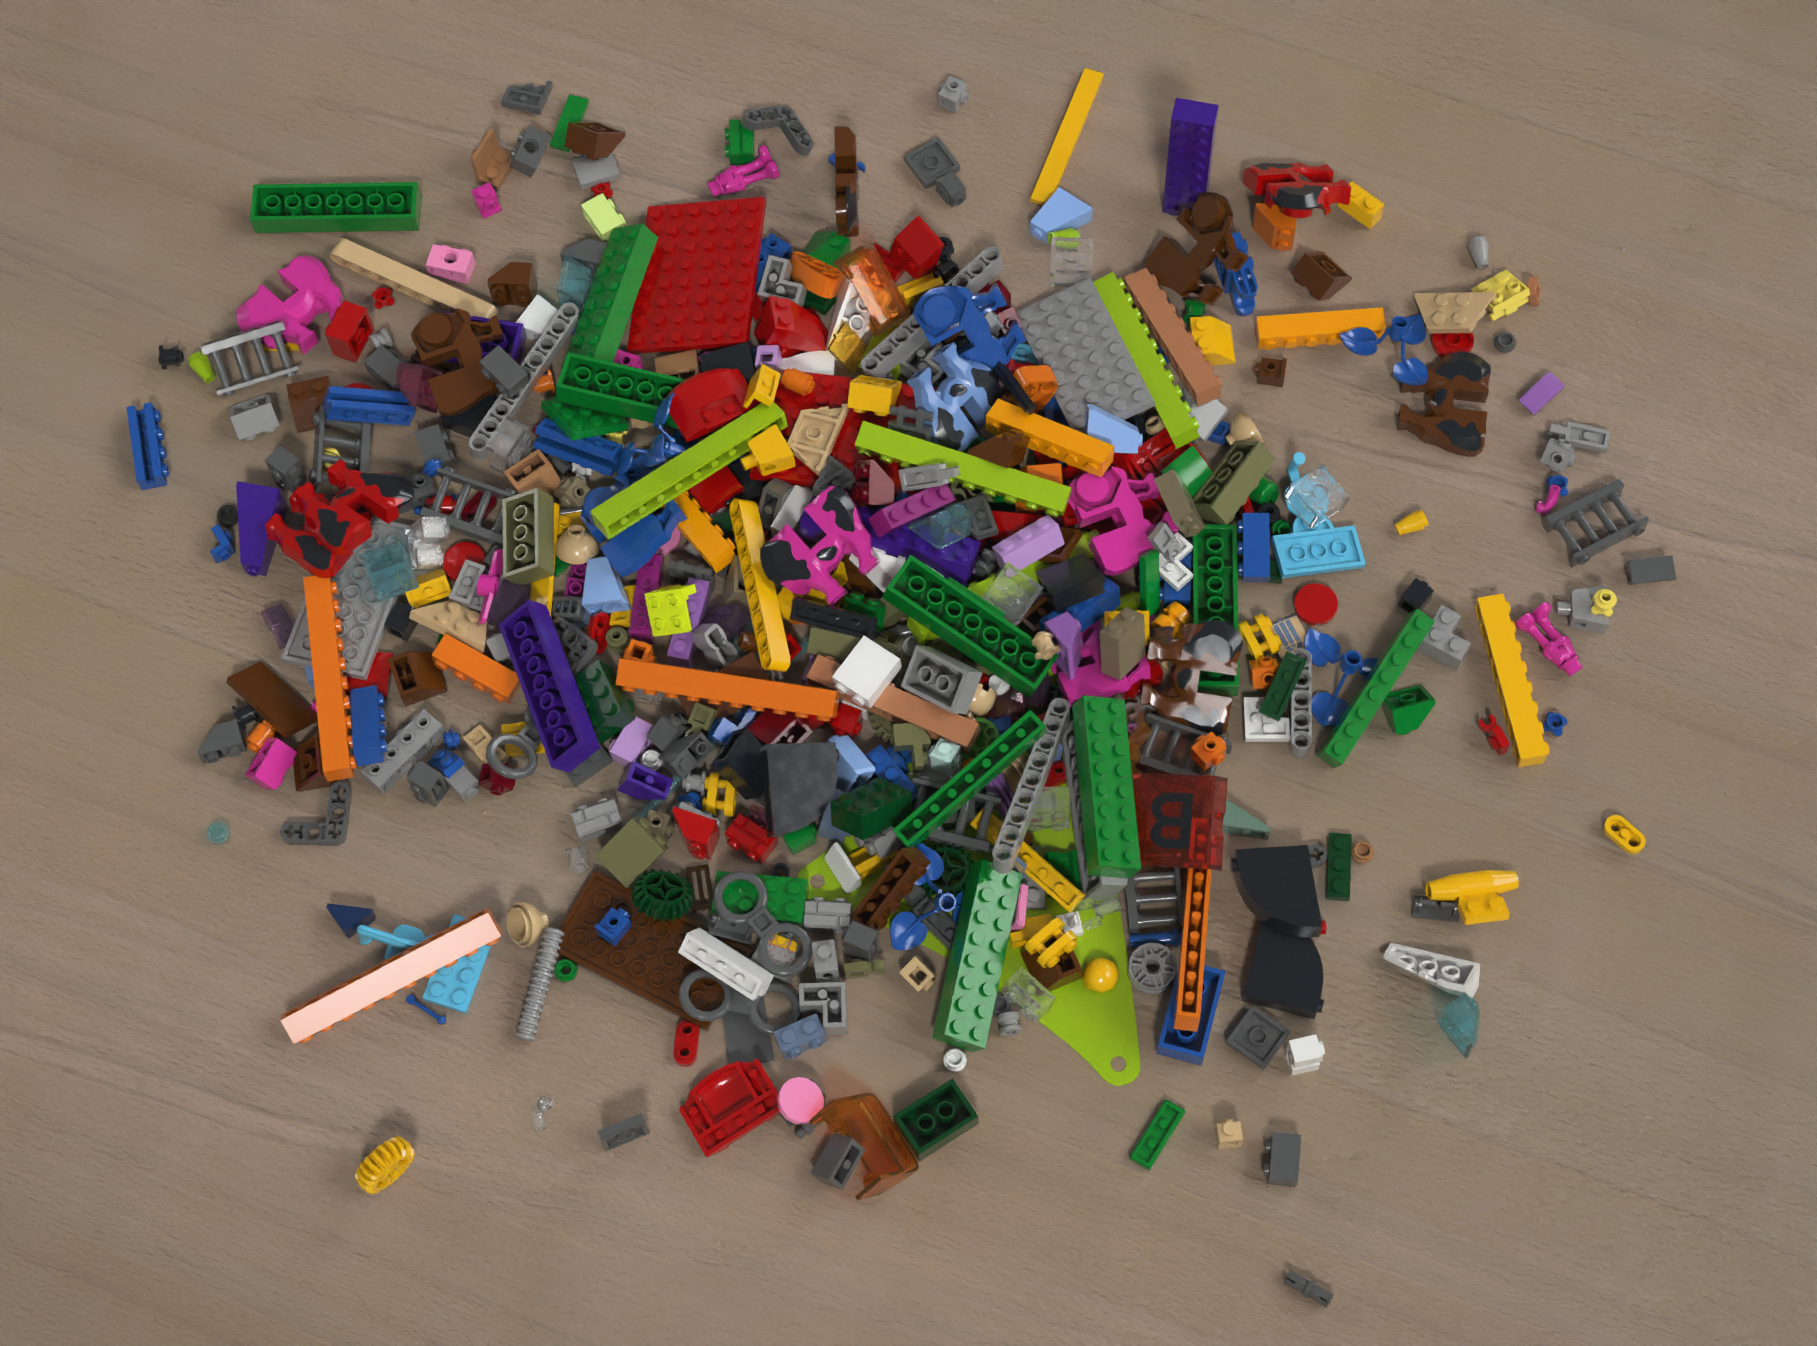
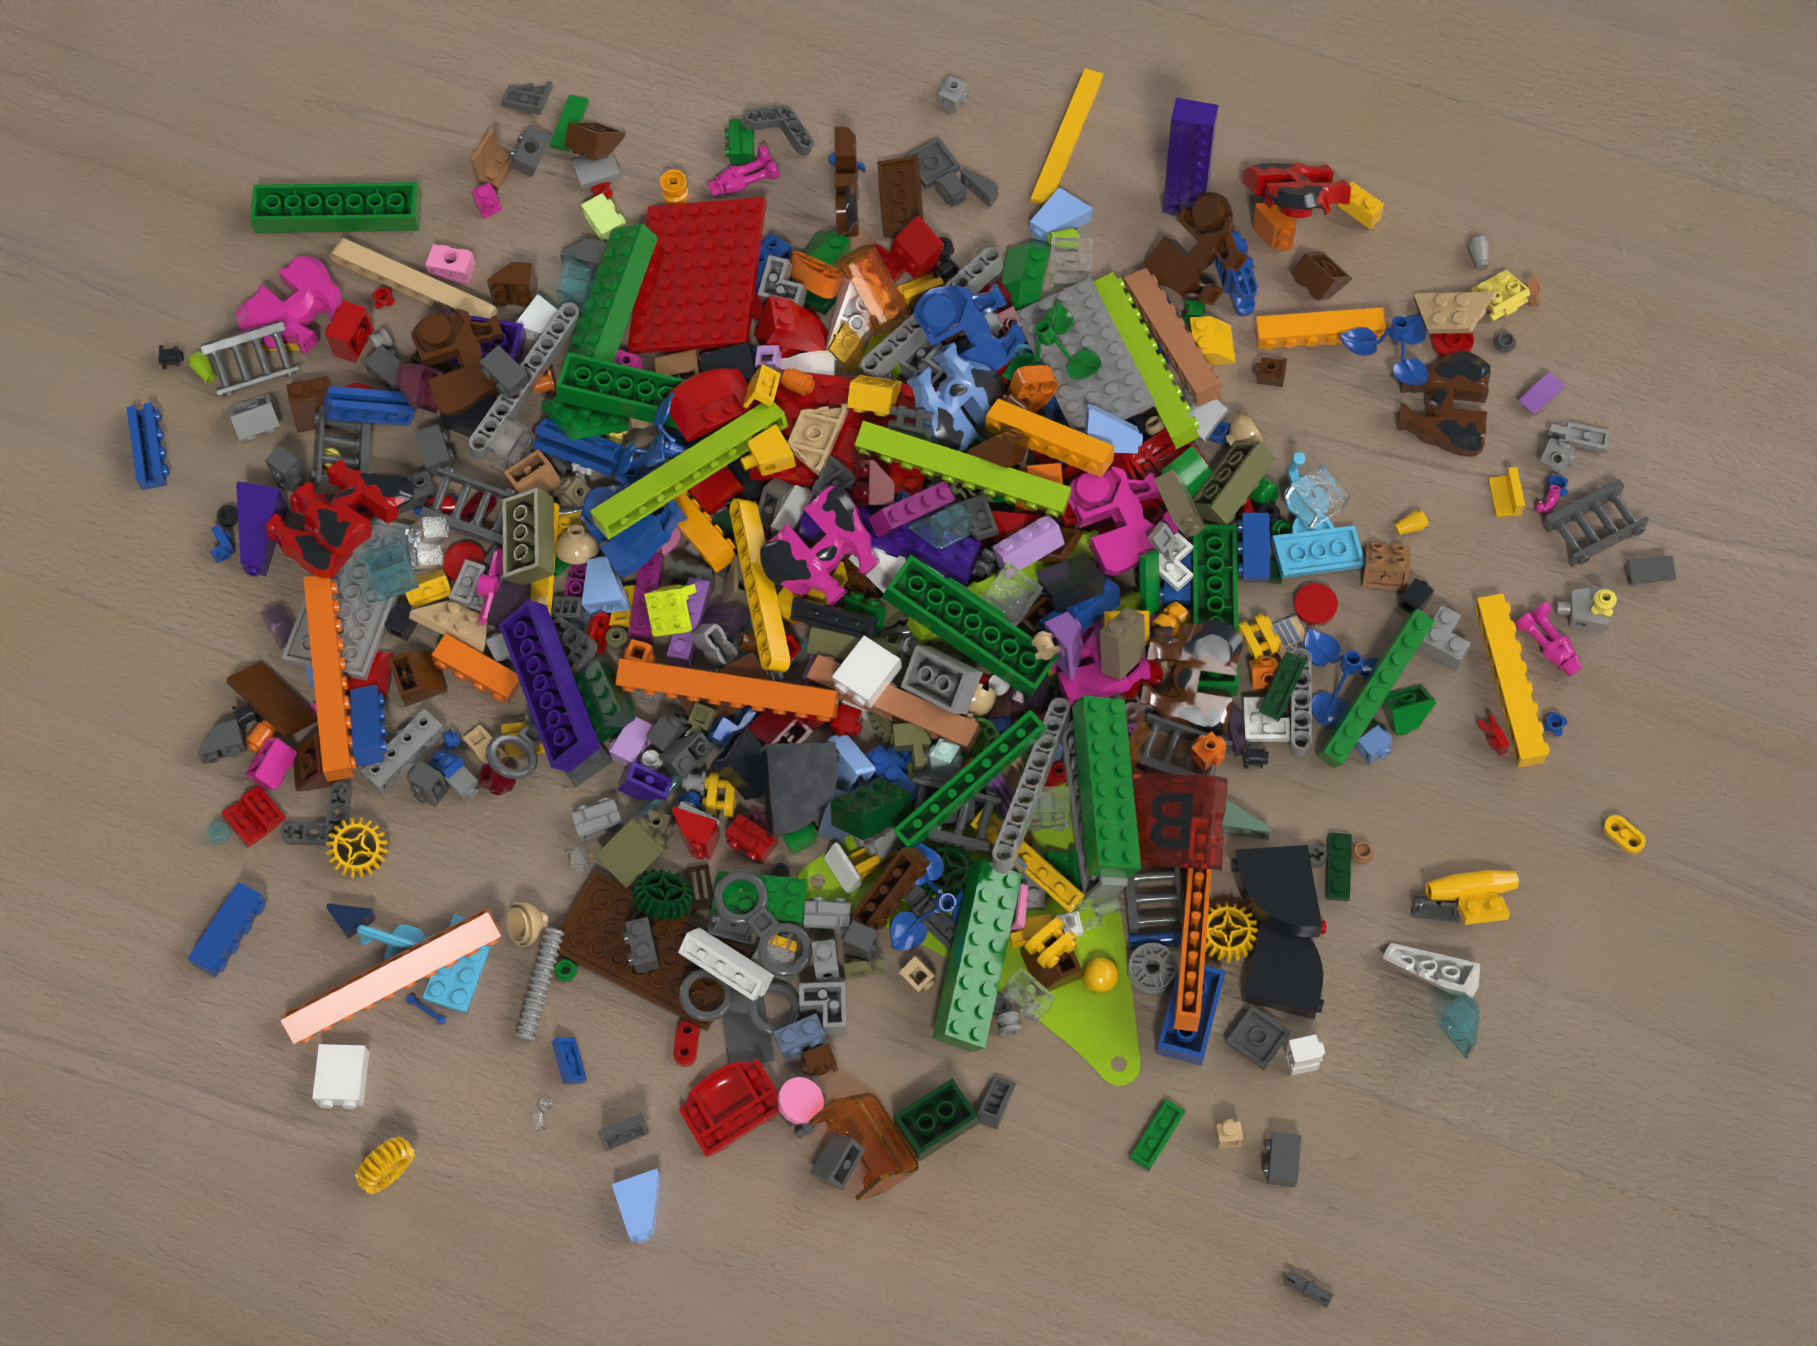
(227, 930): none -> blue brick
(253, 816): none -> red slope
(338, 839): none -> yellow gear
(340, 1075): none -> white brick
(431, 467): blue plate -> none
(568, 1060): none -> blue plate
(613, 933): blue brick -> none
(639, 1204): none -> light blue slope
(642, 945): none -> dark grey brick
(674, 187): none -> light orange wheel
(819, 1060): none -> reddish brown brick
(899, 193): none -> reddish brown tile
(926, 476): light grey hinge -> none
(955, 1060): white plate -> none
(981, 187): none -> dark grey slope
(988, 1115): none -> dark grey slope
(1014, 388): black axle -> none
(1026, 272): none -> green wedge
(1057, 321): none -> green plant
(1234, 730): none -> clear purple slope
(1236, 932): none -> yellow gear
(1256, 756): none -> black brick
(1374, 744): none -> medium blue brick
(1386, 566): none -> medium nougat bracket
(1507, 494): none -> yellow panel

